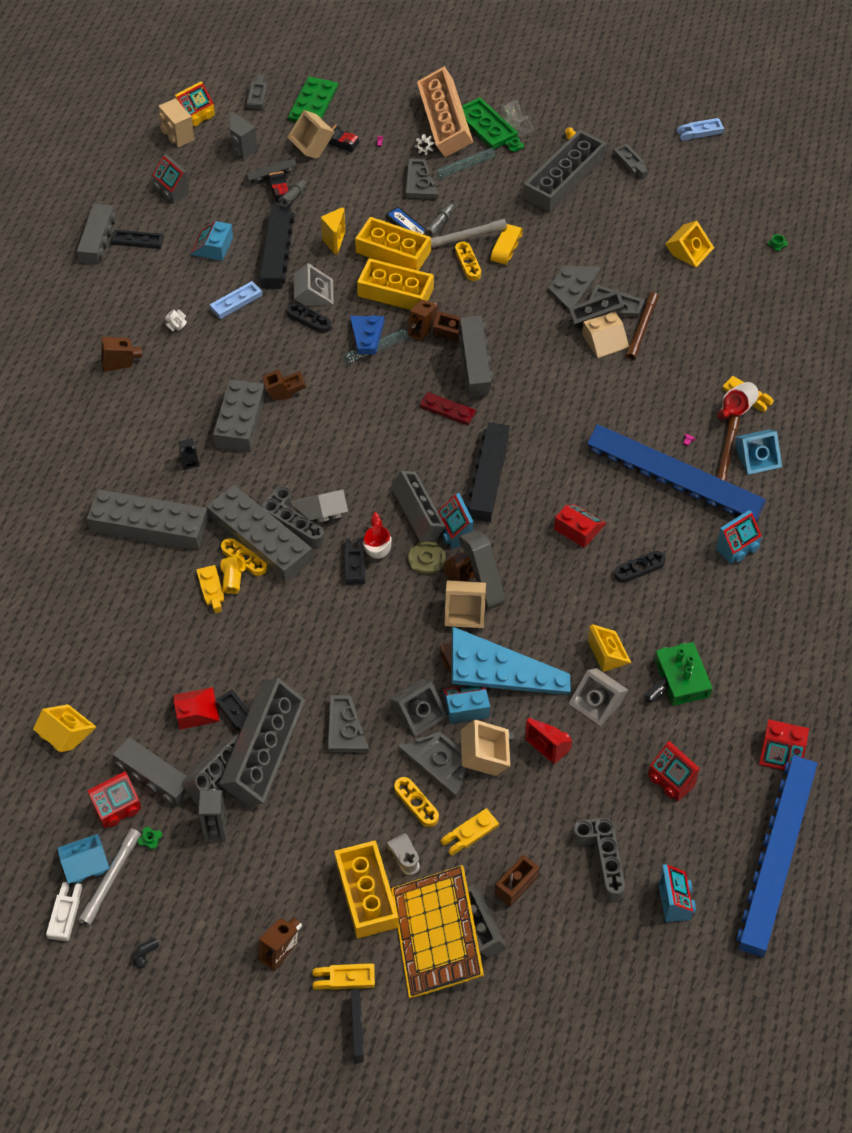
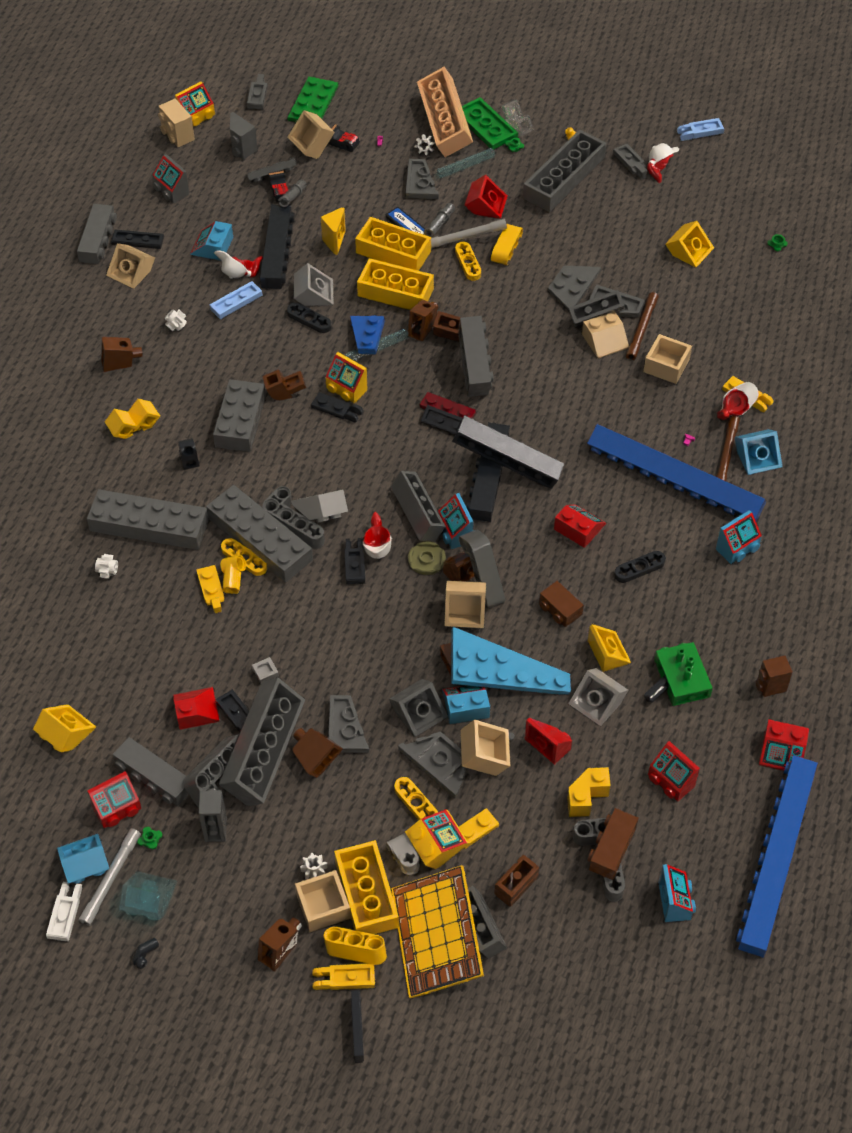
(106, 566): none -> white gear
(129, 265): none -> tan slope
(140, 416): none -> yellow brick
(147, 895): none -> clear light blue slope
(237, 268): none -> white hair
(265, 670): none -> light grey plate
(313, 860): none -> white gear
(315, 751): none -> reddish brown torso
(323, 901): none -> tan piece
(336, 407): none -> black hinge
(346, 378): none -> slope
(355, 945): none -> yellow beam
(436, 838): none -> slope
(440, 419): none -> black tile
(486, 198): none -> red slope
(508, 452): none -> brick
(560, 604): none -> reddish brown brick
(592, 783): none -> yellow brick
(612, 843): none -> reddish brown brick
(658, 159): none -> hair
(667, 358): none -> tan piece
(774, 676): none -> reddish brown brick

